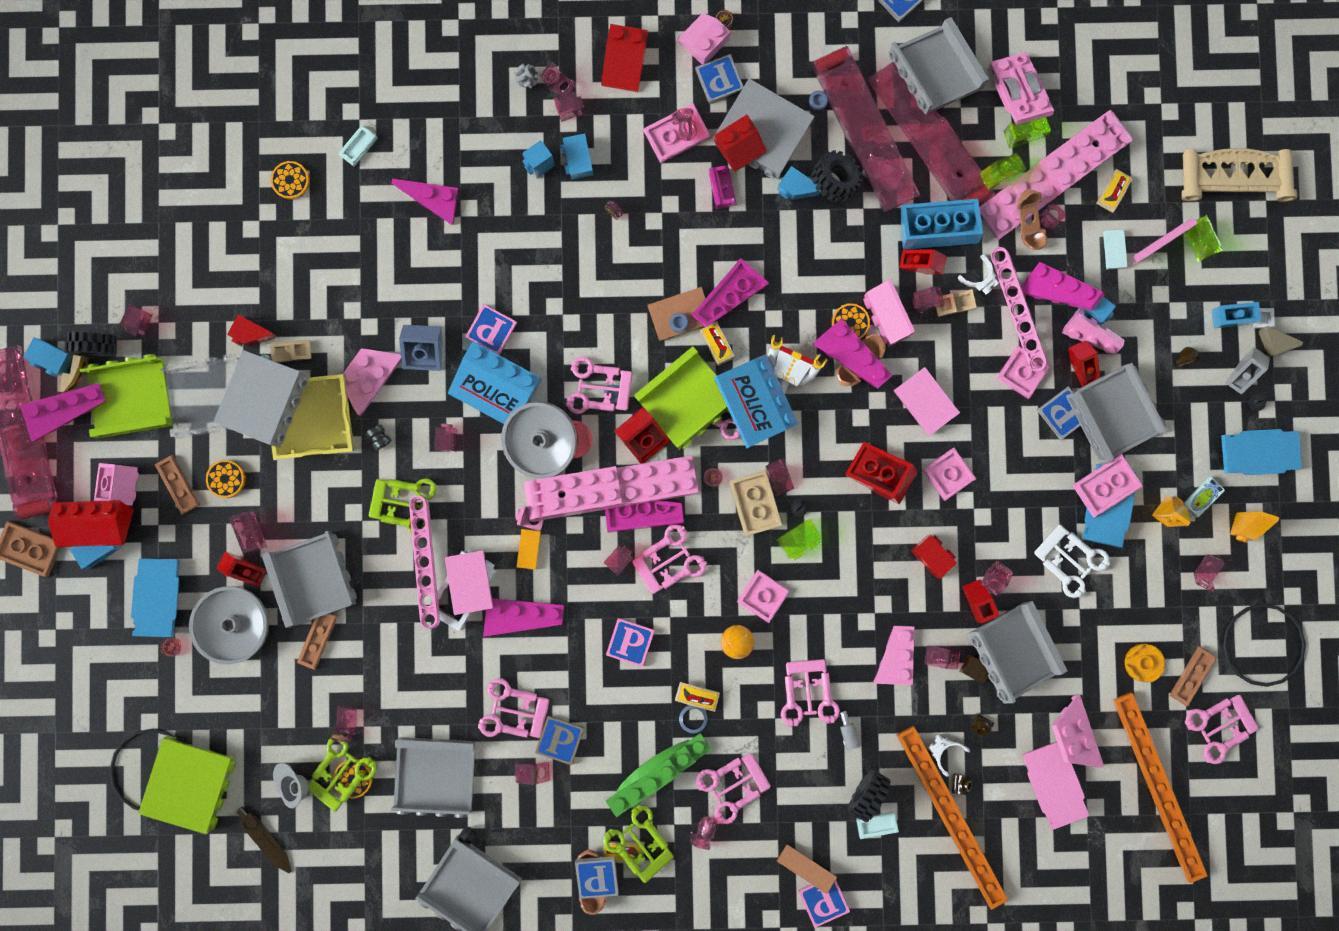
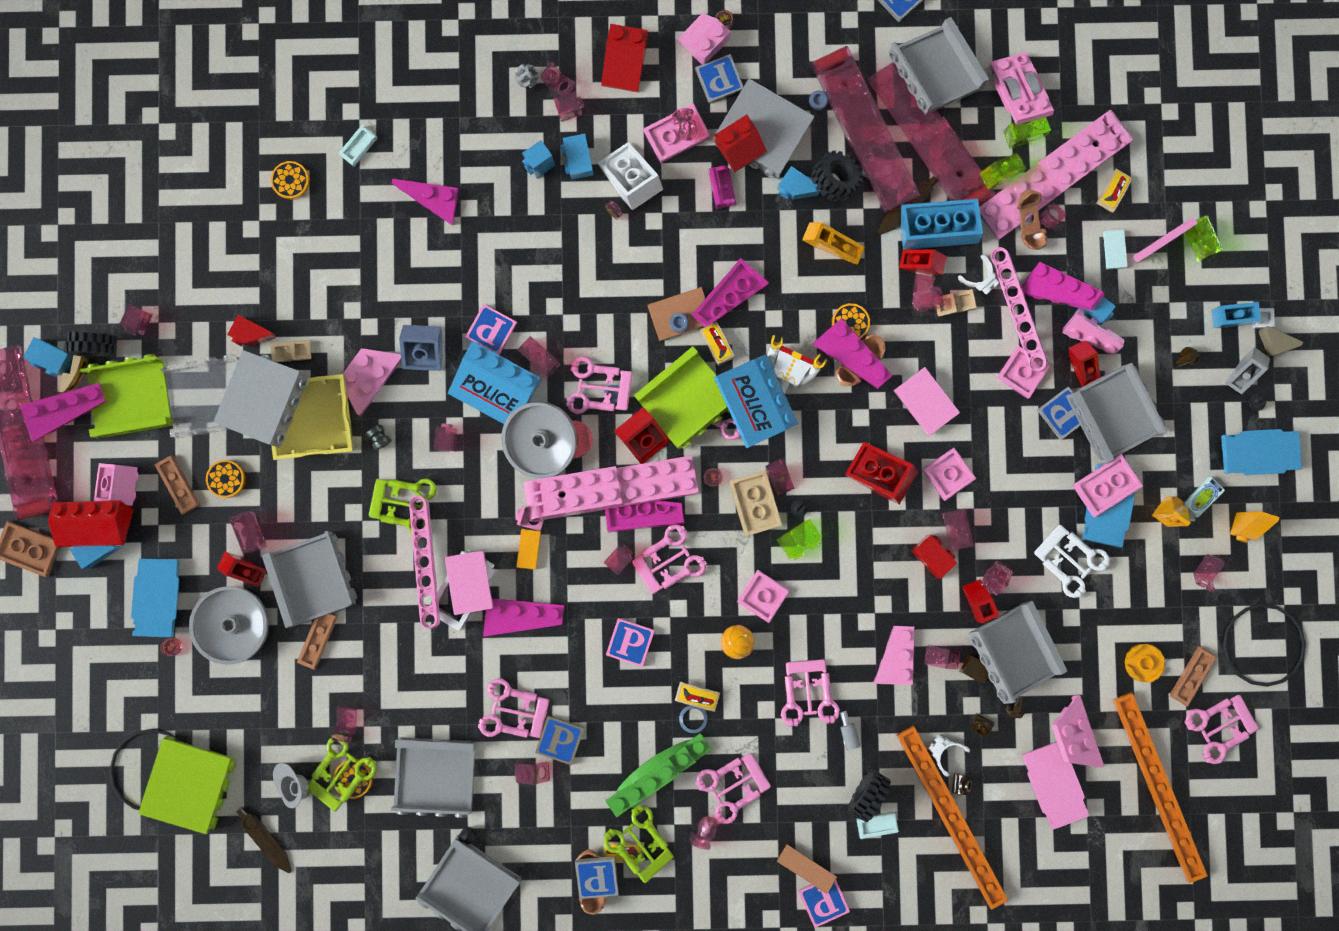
(539, 357): none -> clear pink brick
(631, 175): none -> white slope
(833, 242): none -> light orange slope
(888, 313): bright pink slope -> none
(893, 218): none -> dark brown piece
(922, 282): none -> clear pink tile
(957, 529): none -> clear pink brick
(1015, 710): none -> dark brown plate
(1197, 180): tan piece -> none

